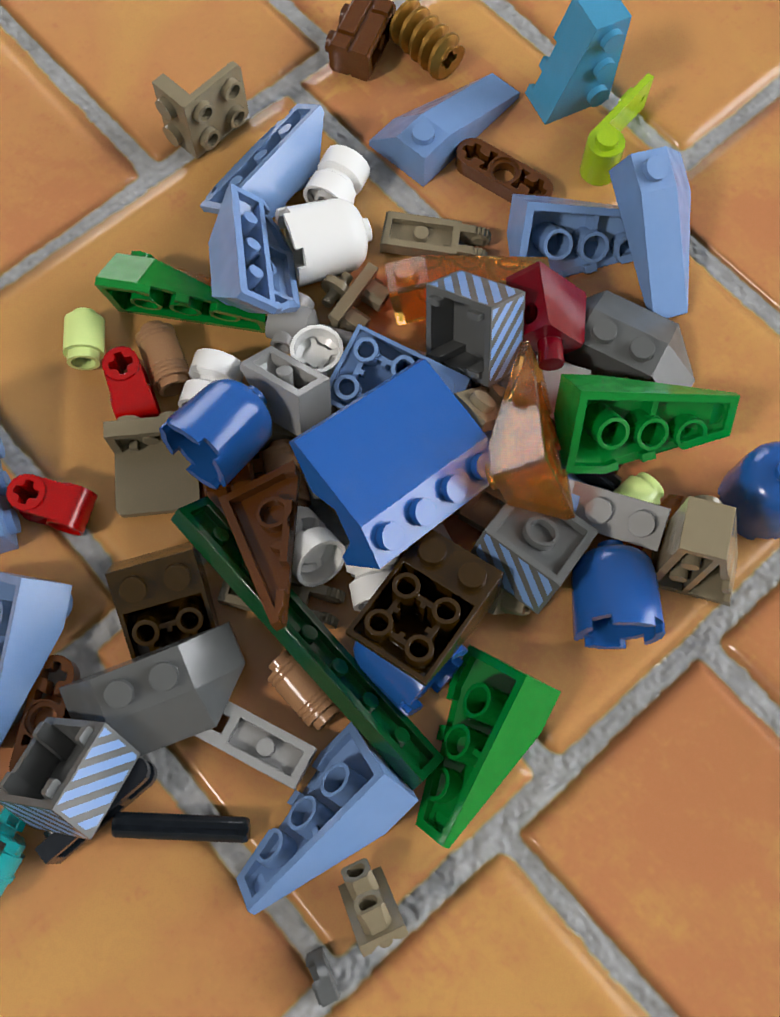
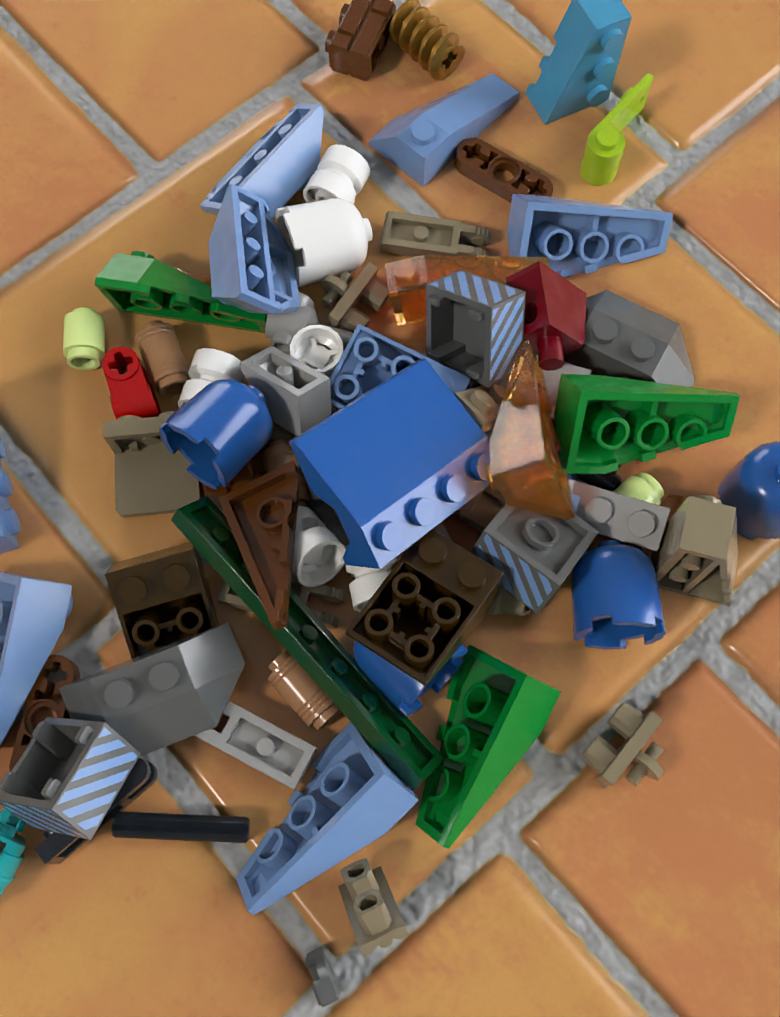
(58, 504): red piece -> none
(207, 114): dark tan bracket -> none
(612, 762): none -> dark tan hips
(656, 219): medium blue wedge -> none

